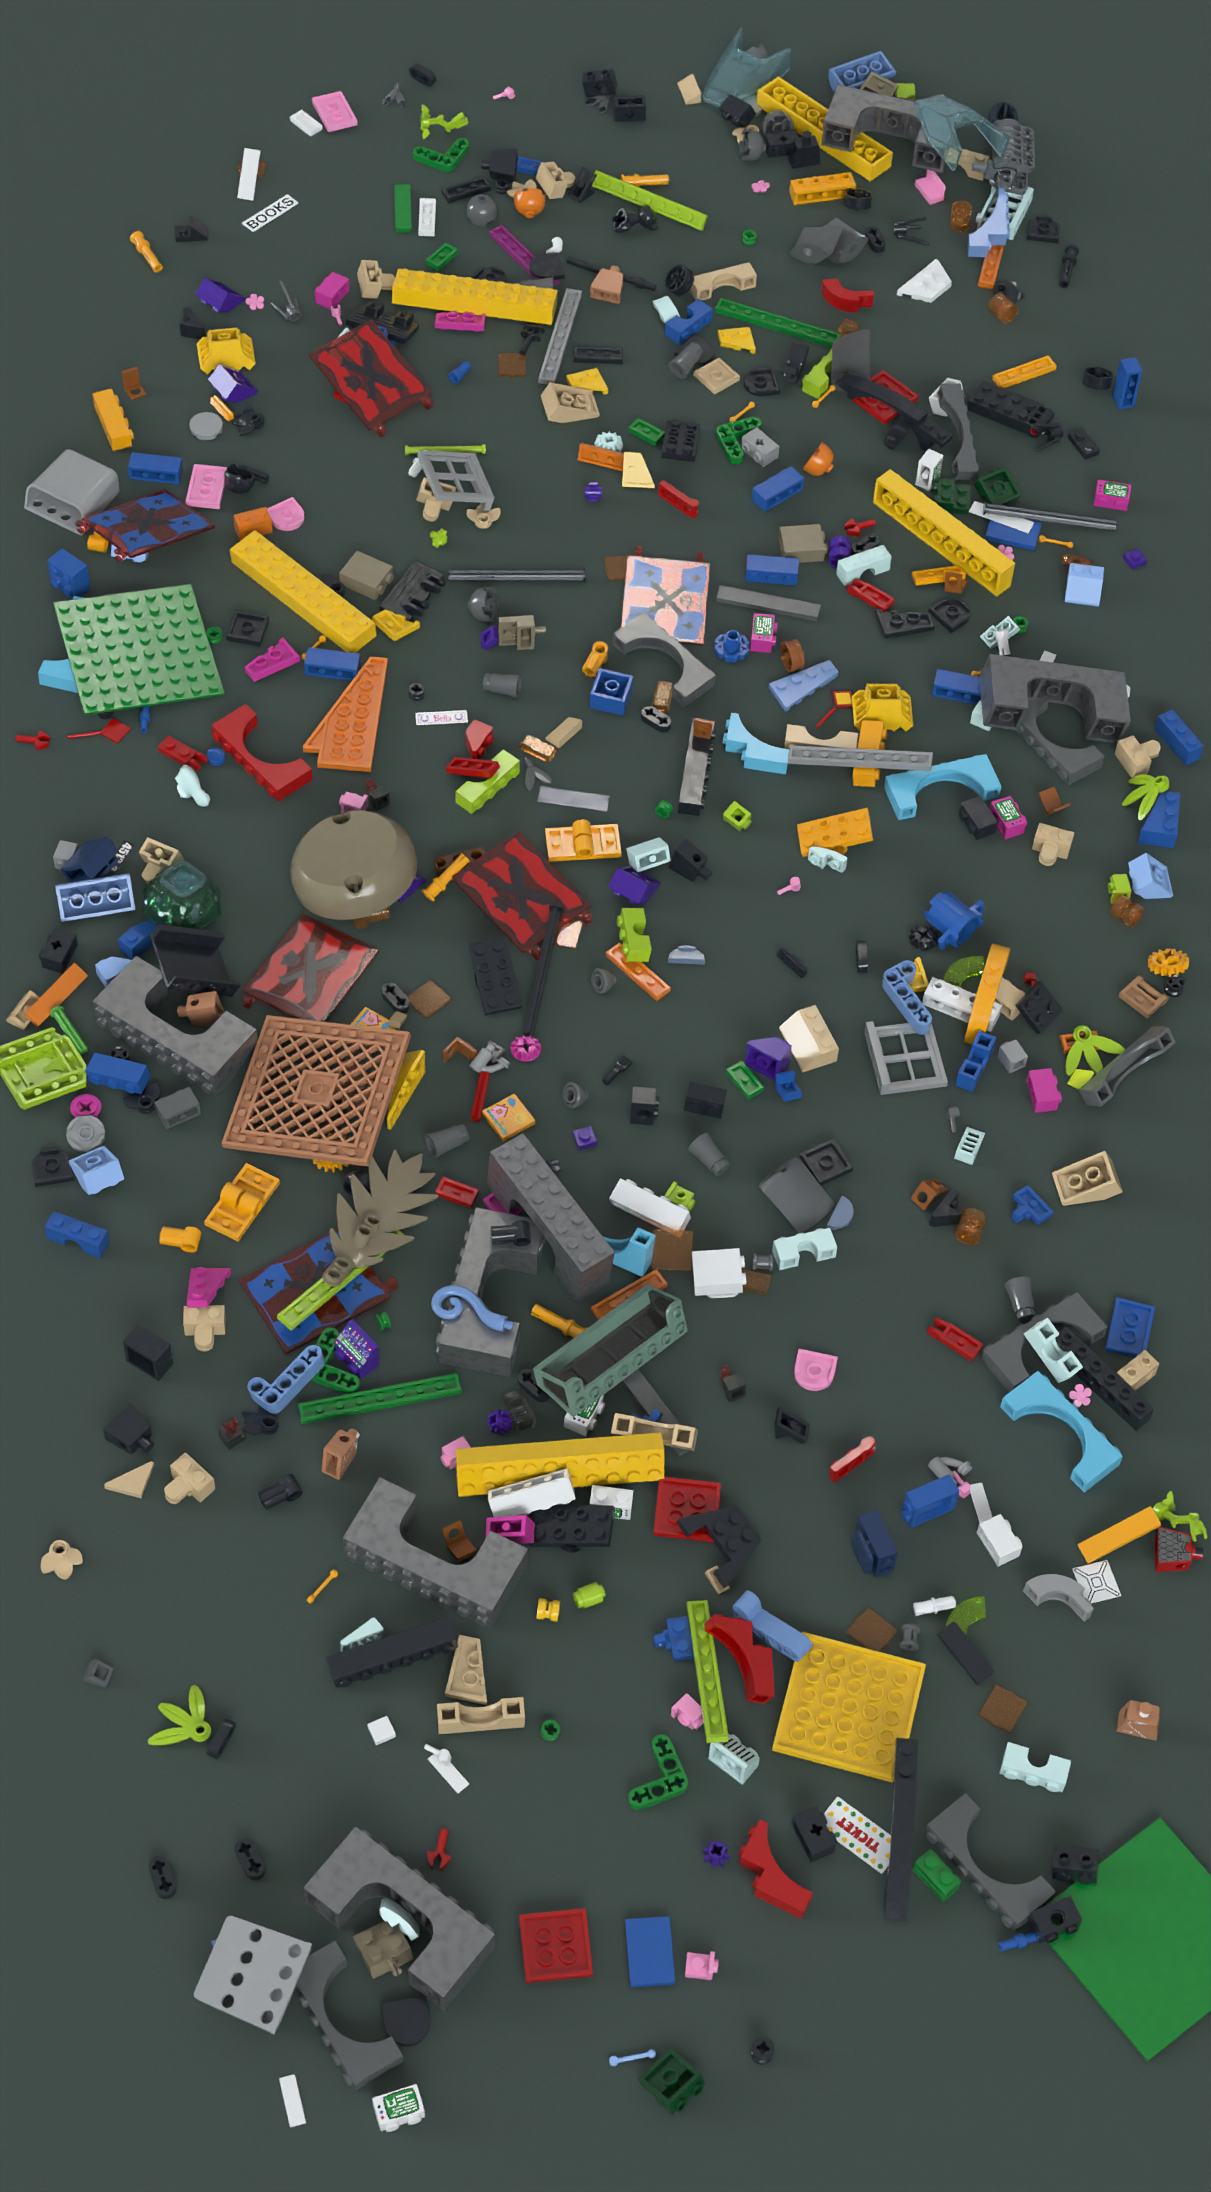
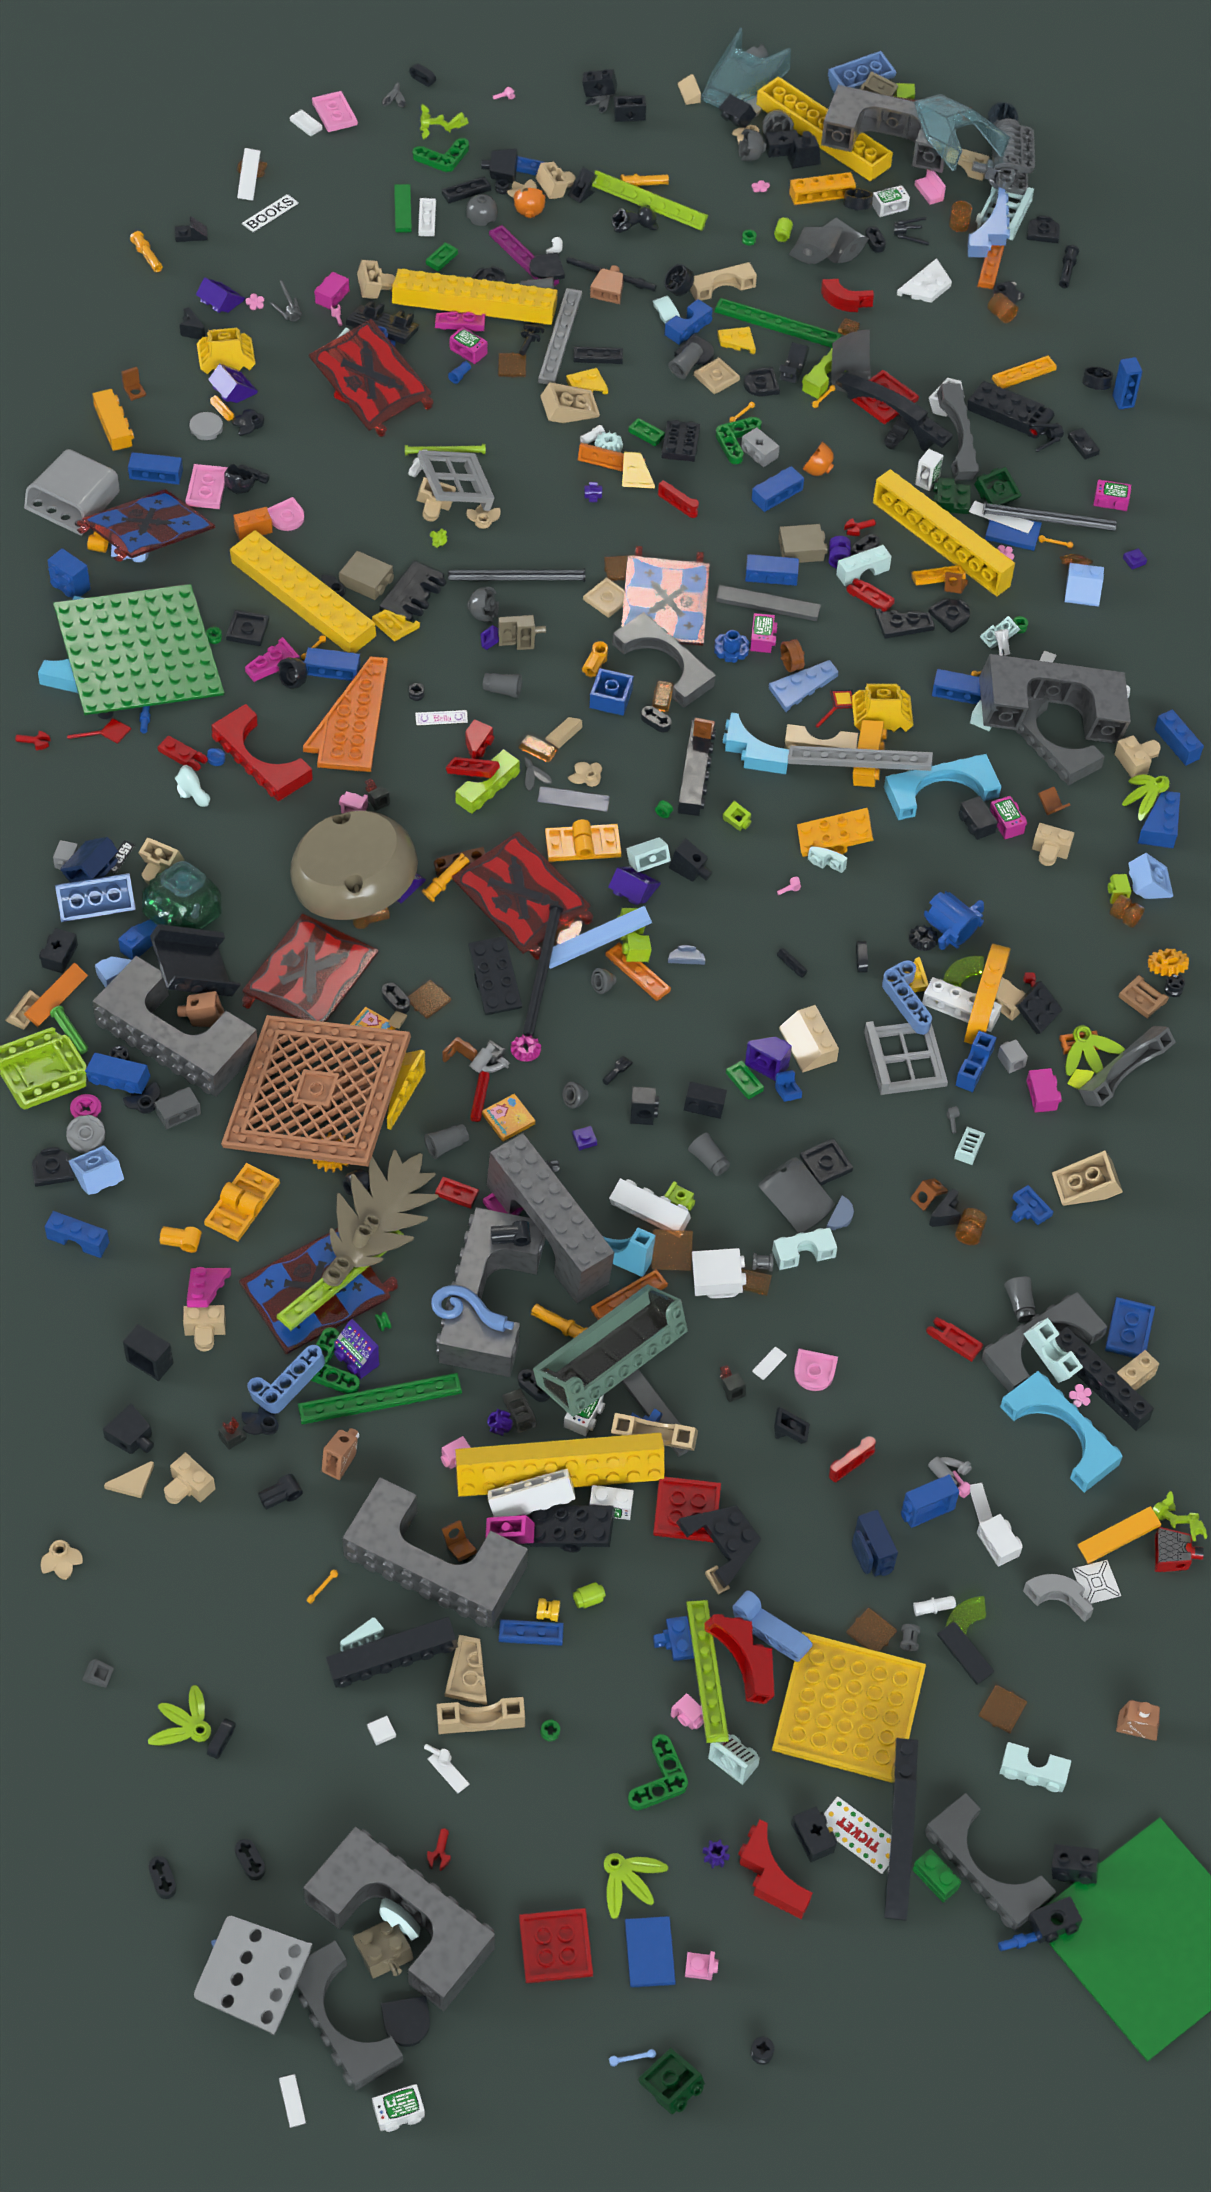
(292, 672): none -> black hair
(468, 345): none -> dark pink brick
(531, 1632): none -> blue tile
(586, 774): none -> tan plate
(592, 435): none -> white pin
(599, 936): none -> light blue tile
(606, 597): none -> tan tile
(634, 1883): none -> lime plant
(769, 1363): none -> white sticker
(783, 229): none -> lime brick
(890, 201): none -> white brick

